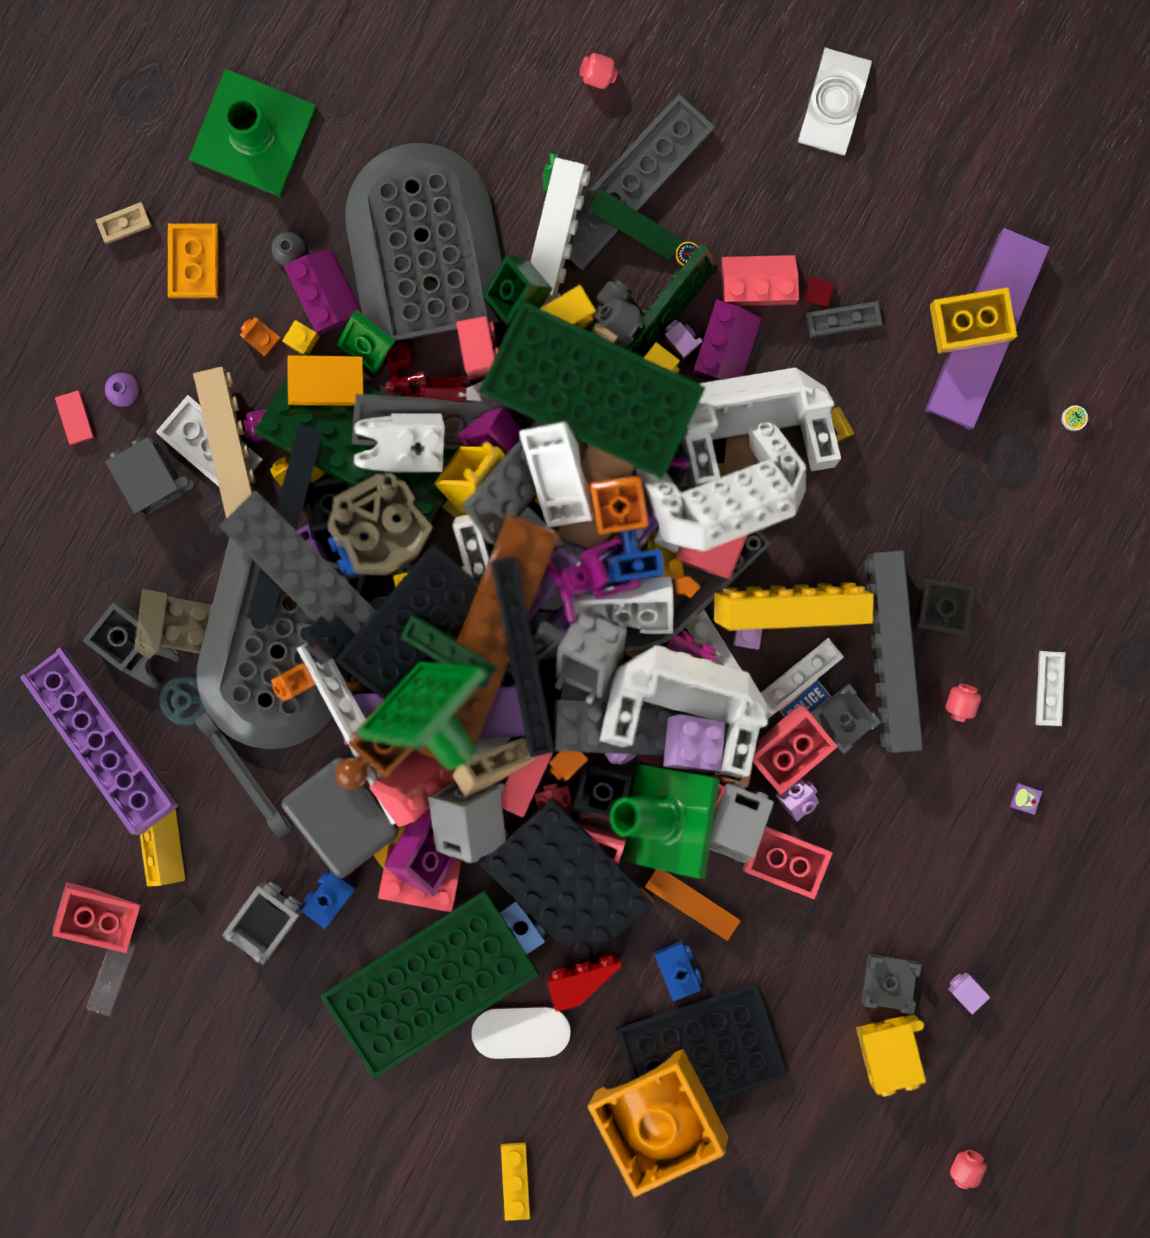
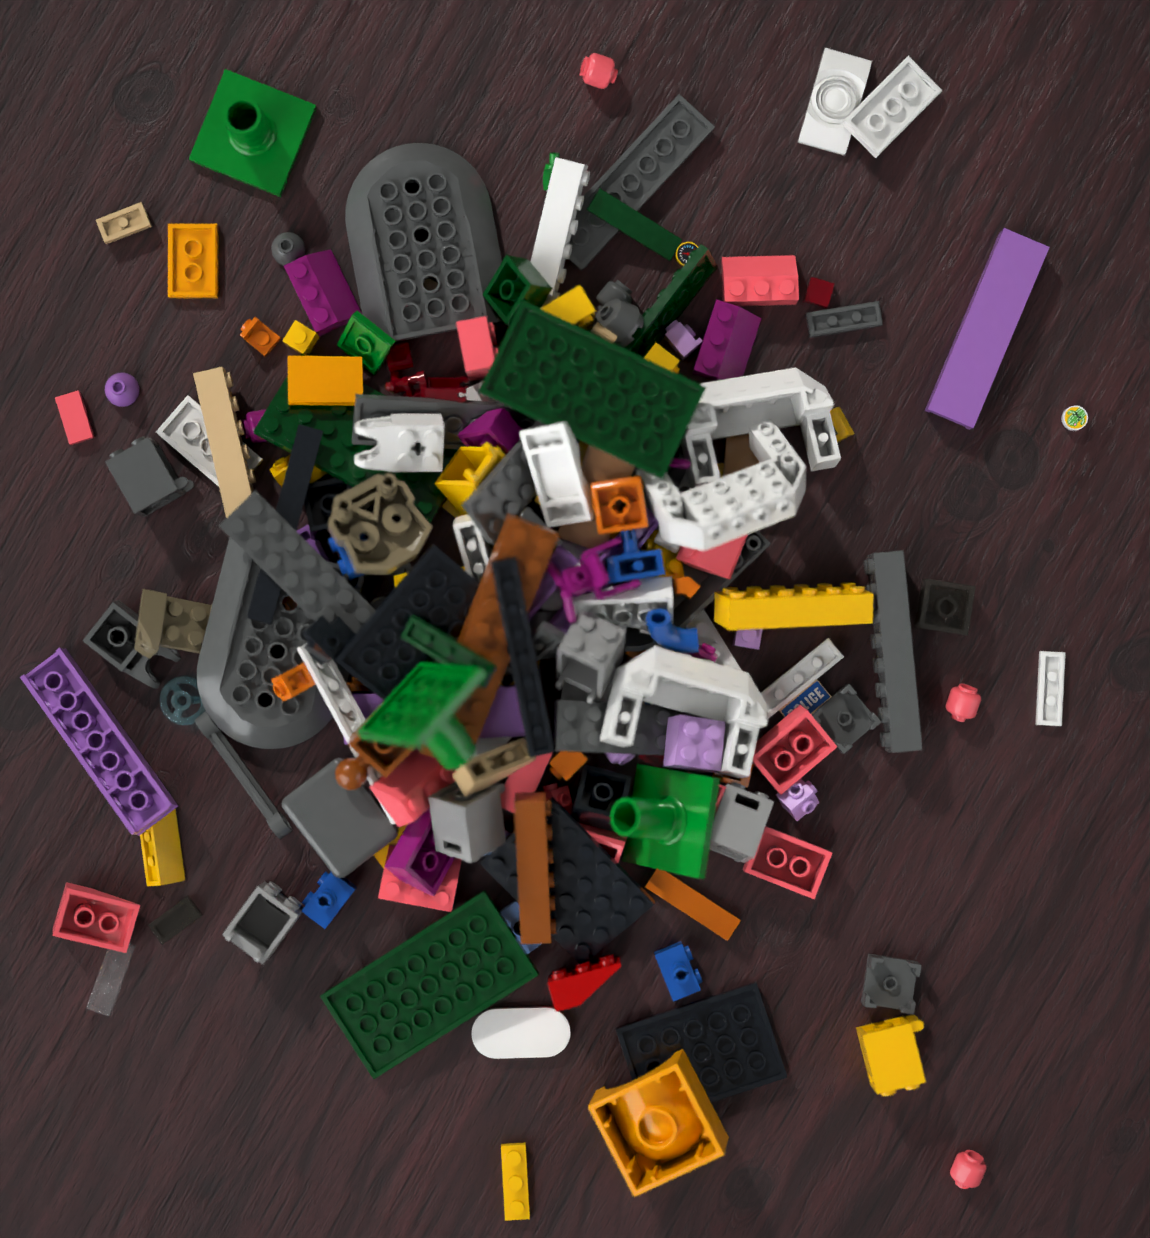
(533, 867): none -> dark orange brick
(671, 636): none -> blue cylinder
(891, 106): none -> white tile
(968, 992): lavender brick -> none
(973, 320): yellow brick -> none
(1026, 799): tile -> none

